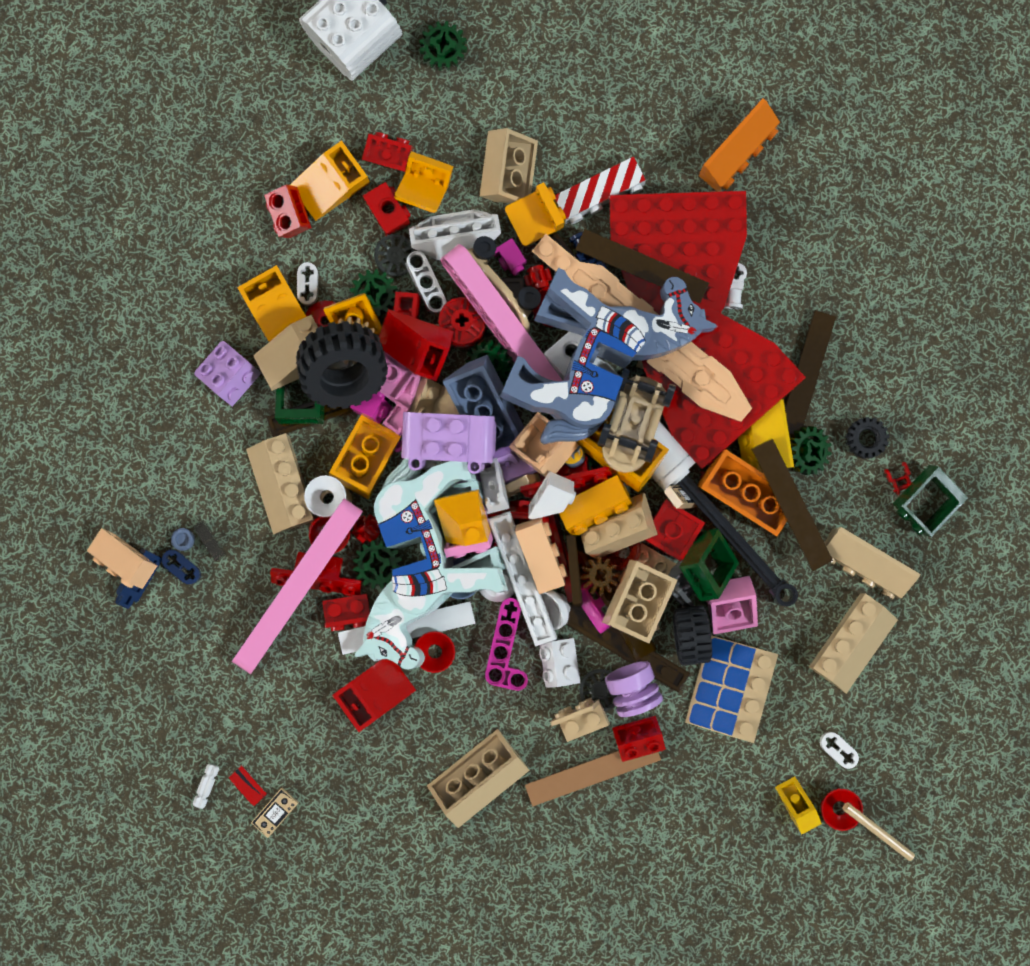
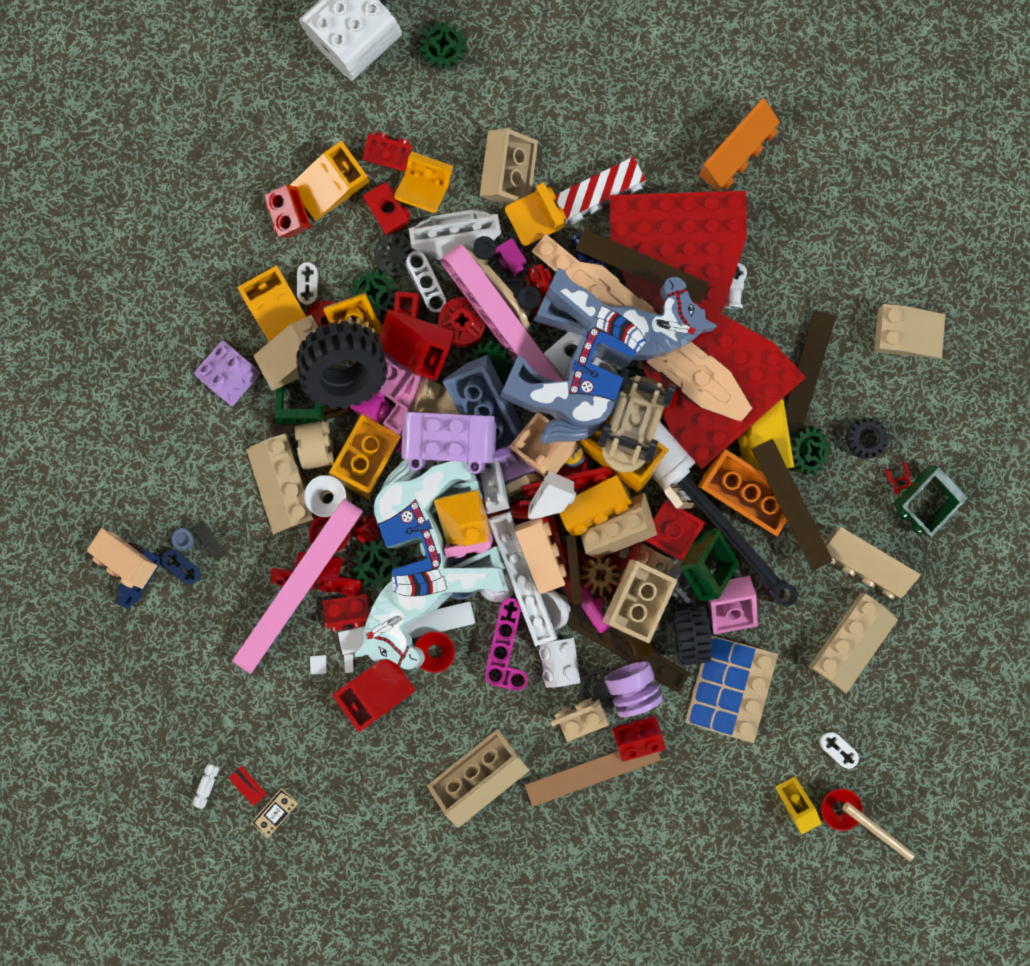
(314, 445): none -> tan brick
(318, 664): none -> white sticker
(909, 331): none -> tan slope

